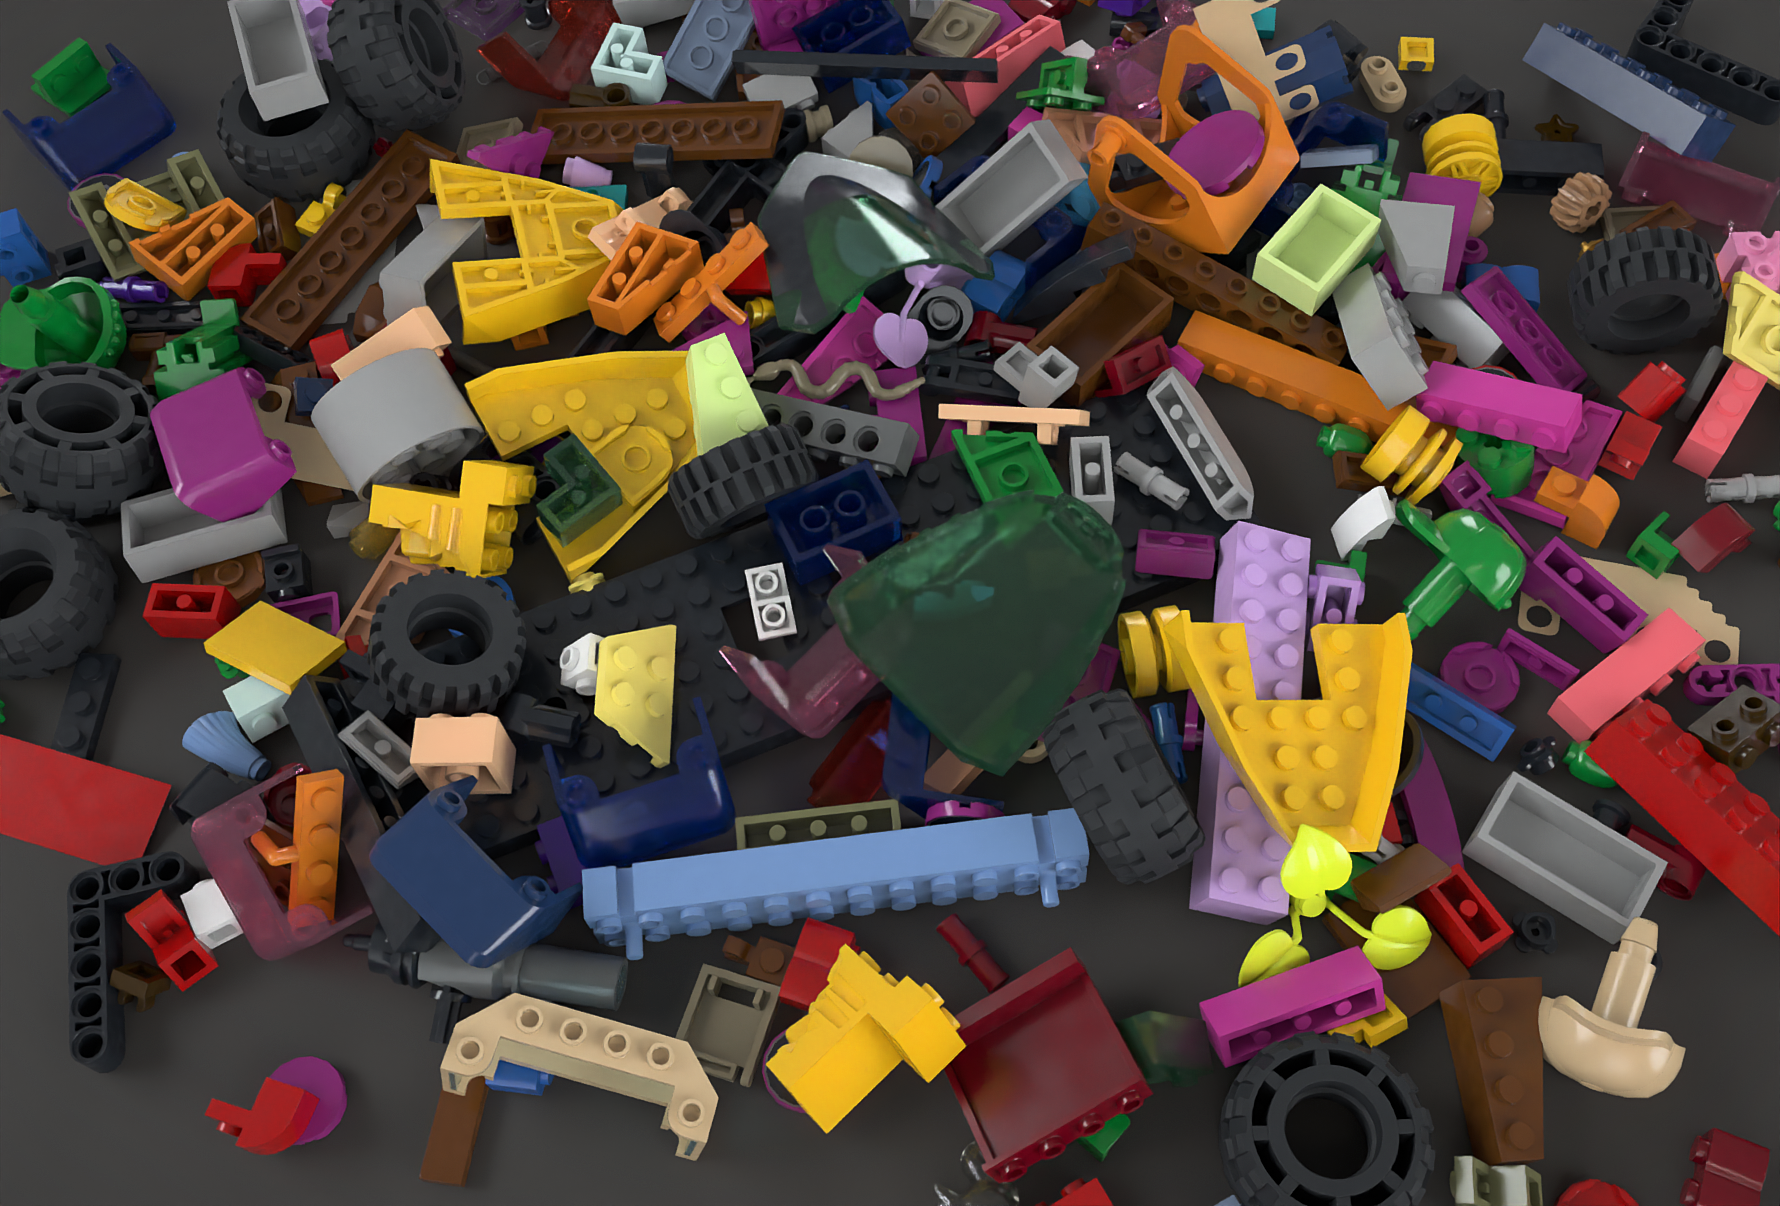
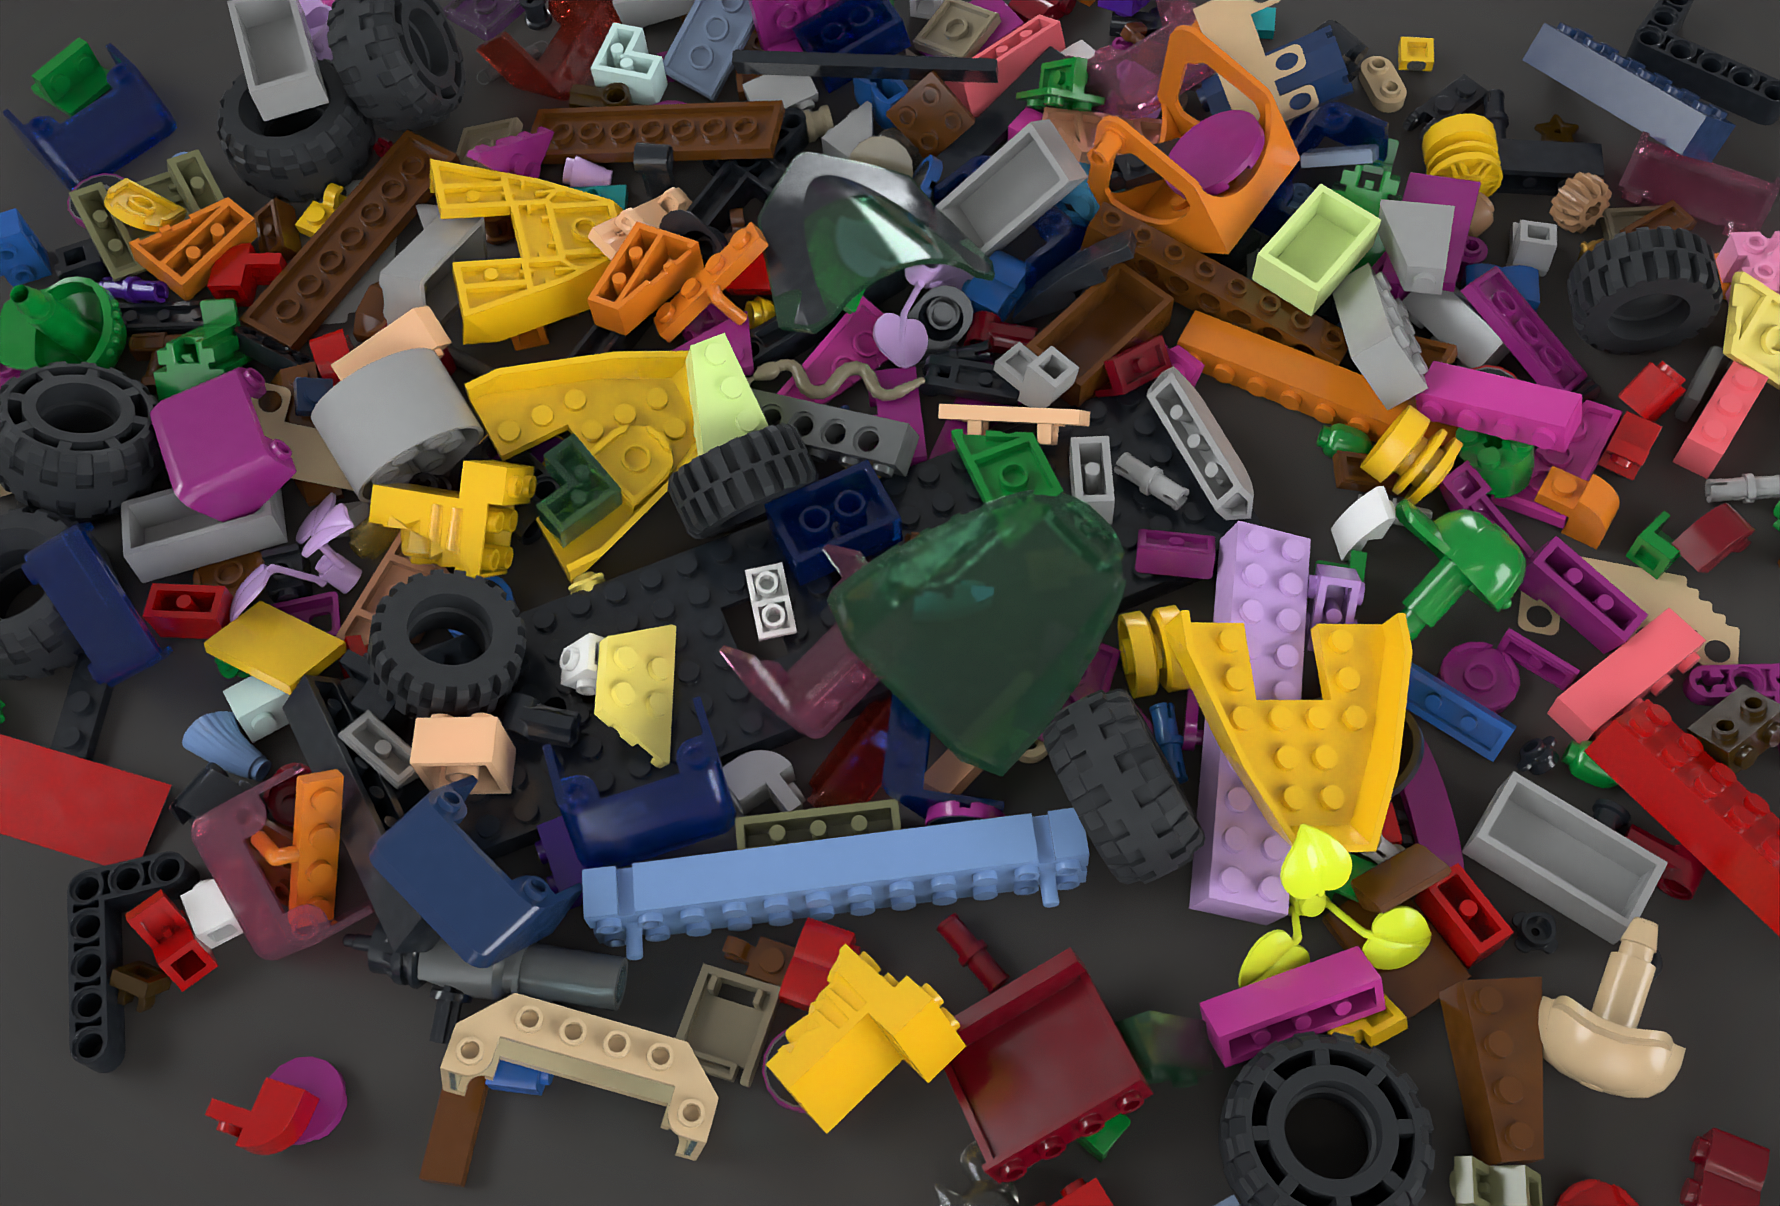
(93, 606): none -> clear blue windscreen
(322, 525): none -> lavender plant
(763, 776): none -> light grey brick
(1532, 245): none -> light grey brick

